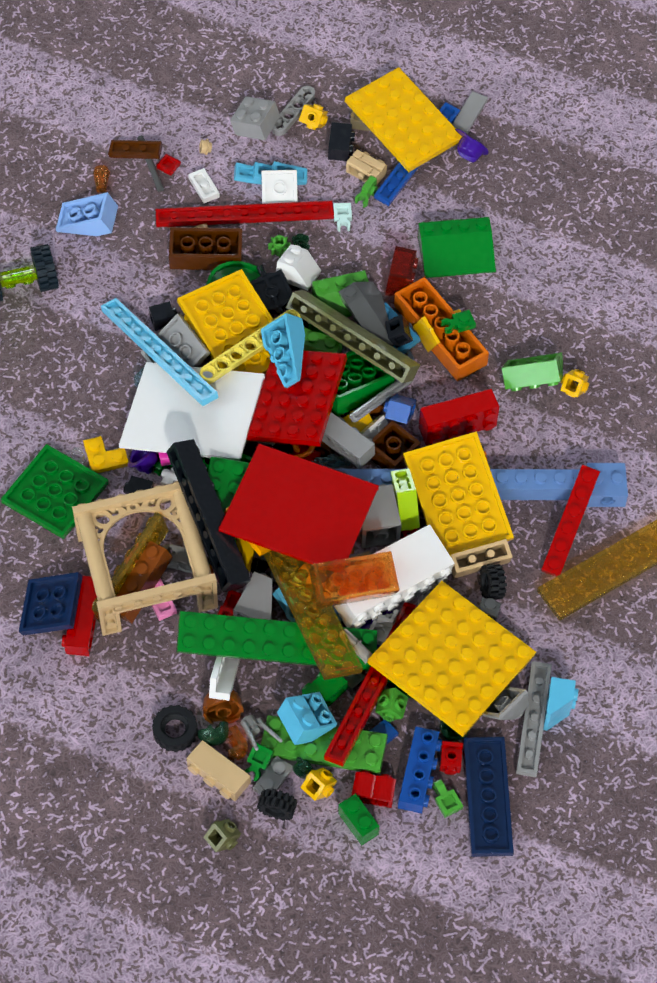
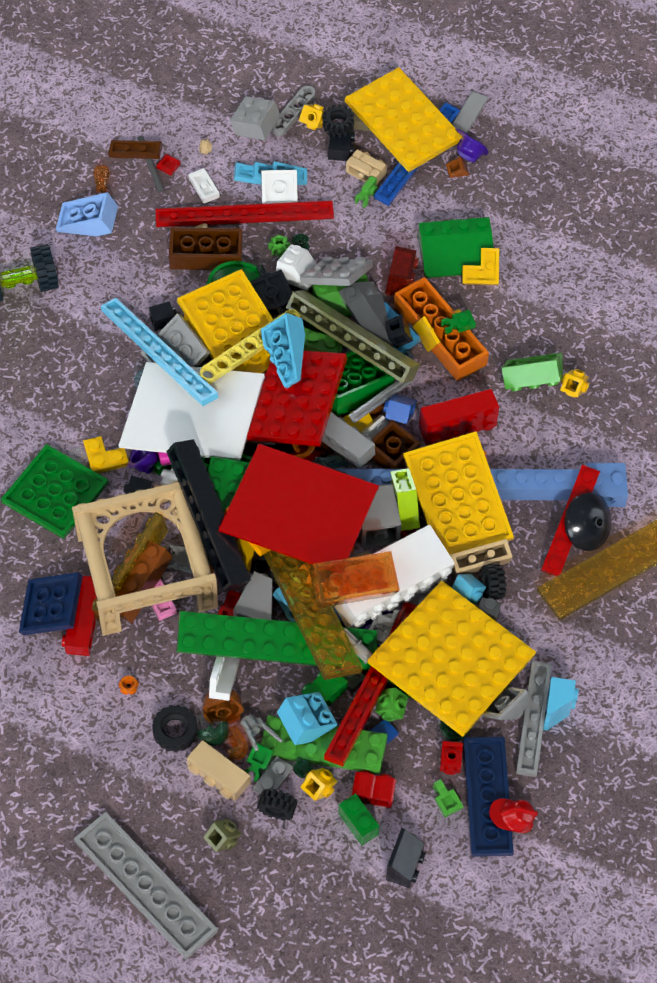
(128, 680): none -> orange plate
(146, 885): none -> light grey plate
(336, 271): none -> light grey plate
(338, 113): none -> black tyre
(342, 215): light aqua plate -> none
(405, 859): none -> black slope
(418, 770): blue brick -> none
(457, 168): none -> dark orange slope
(469, 587): none -> medium azure brick
(486, 273): none -> yellow plate
(513, 815): none -> red piece
(588, 521): none -> black dish

